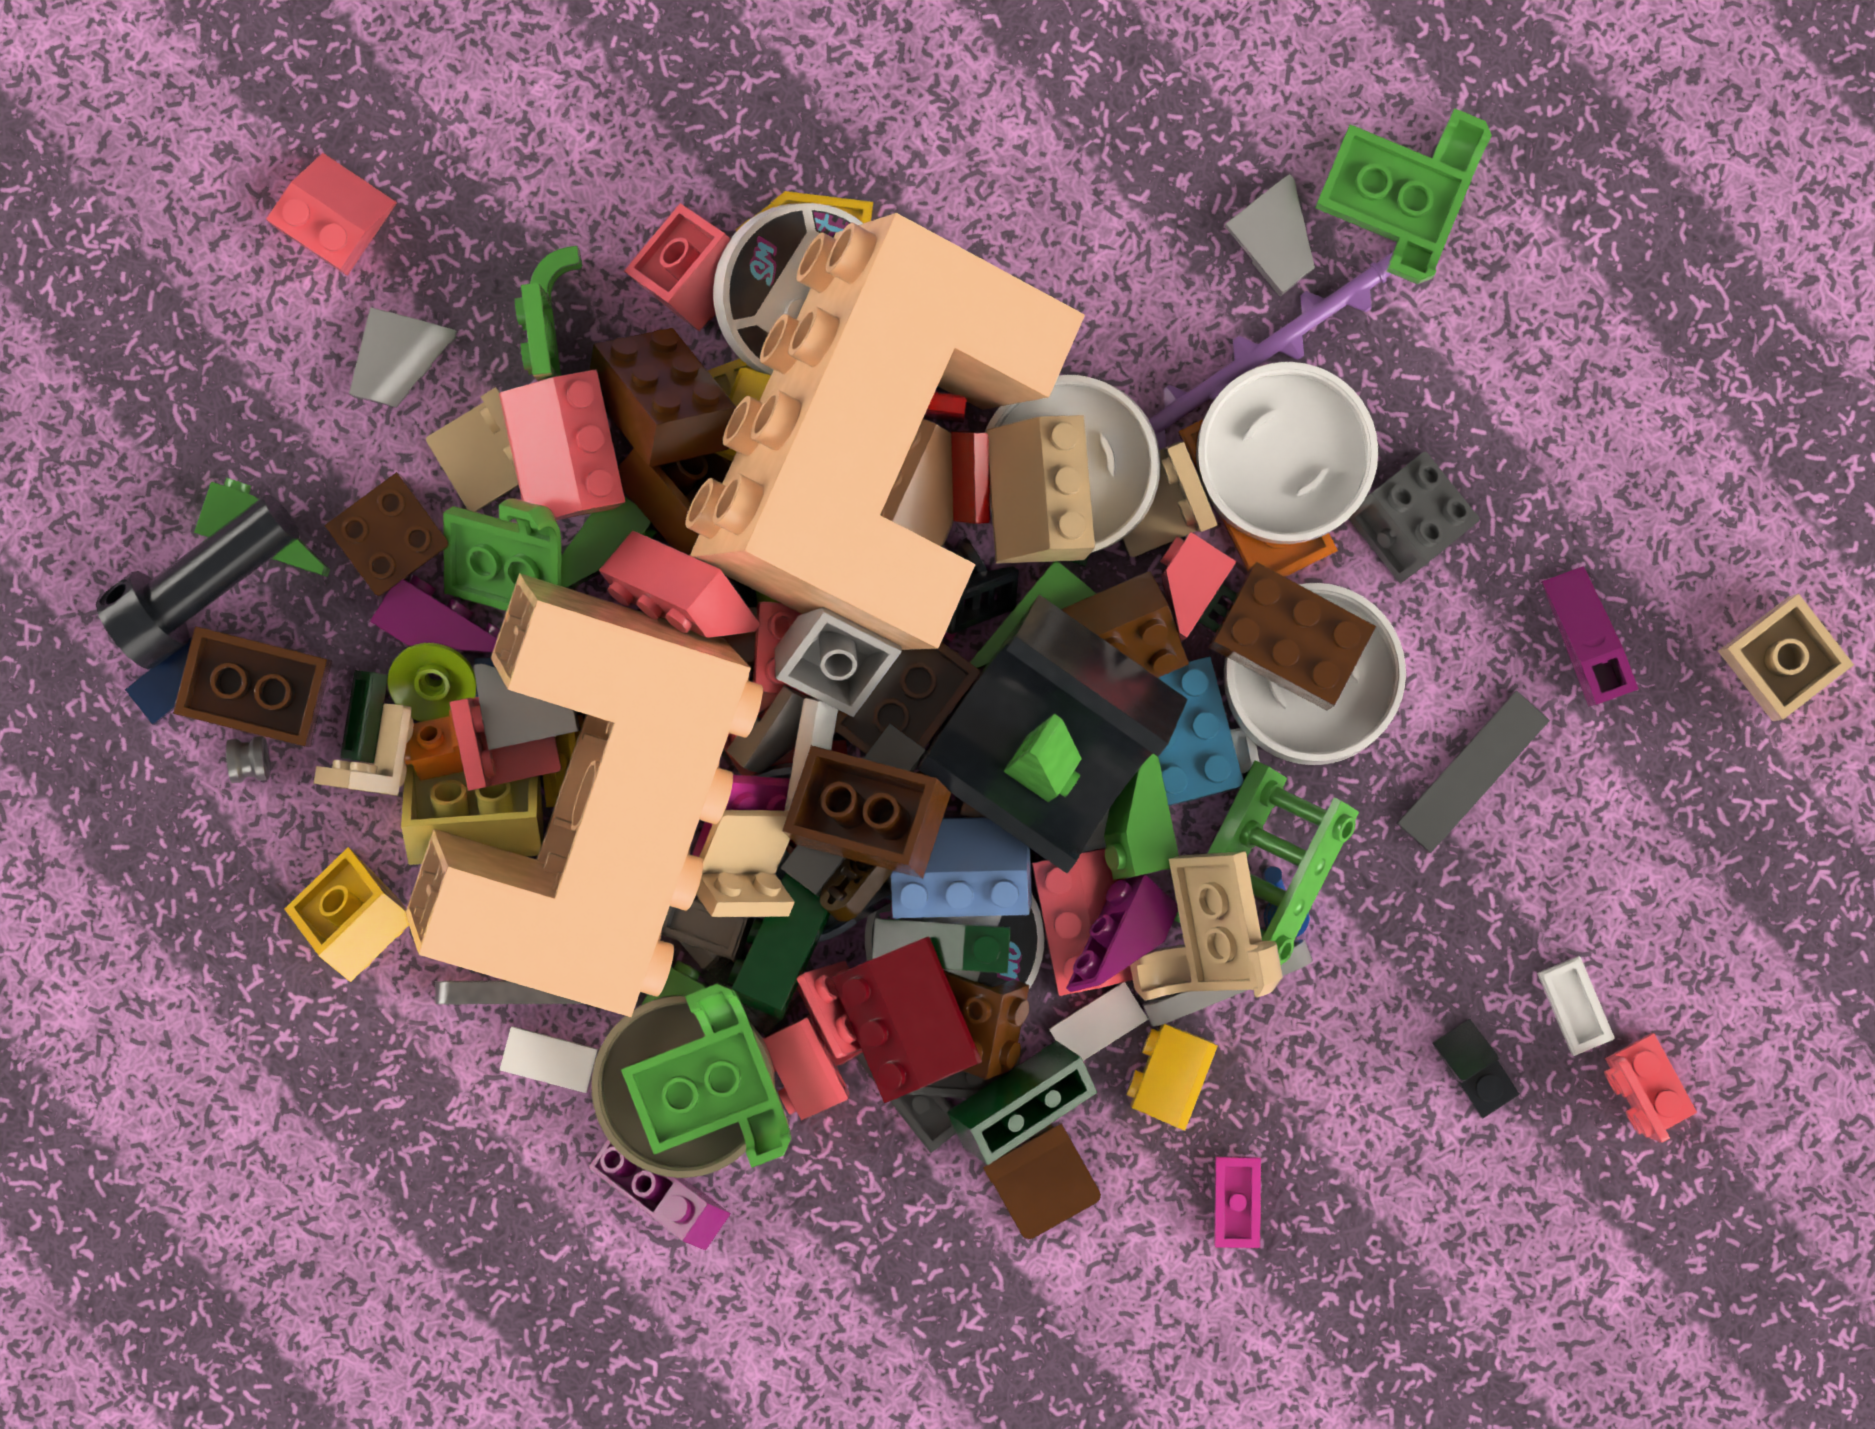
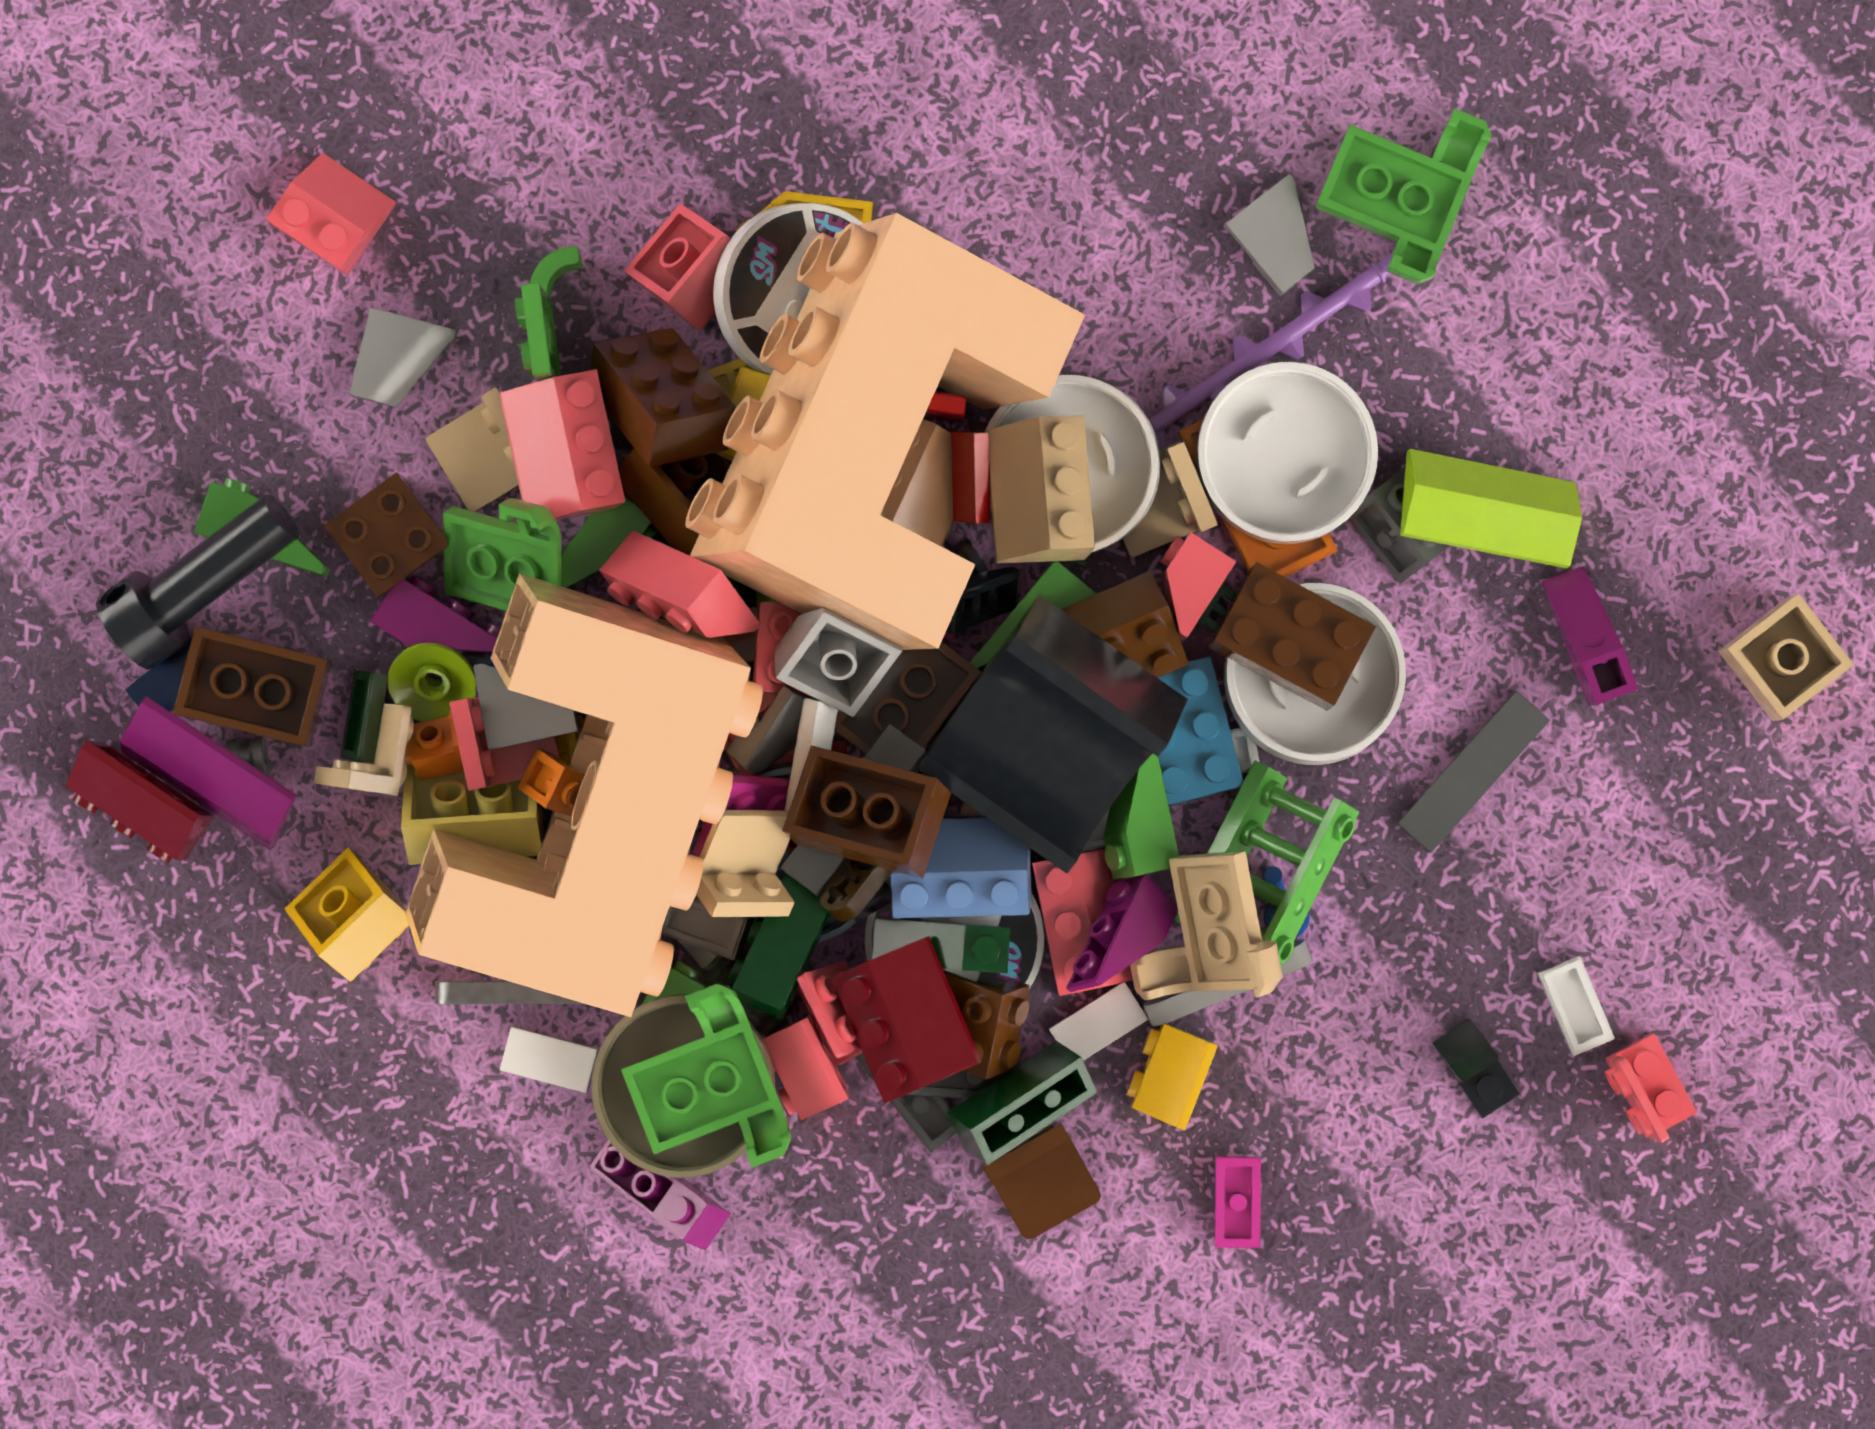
(137, 801): none -> dark red slope
(207, 773): none -> magenta slope
(551, 782): none -> orange bracket
(1046, 760): bright green slope -> none
(1490, 509): none -> lime slope

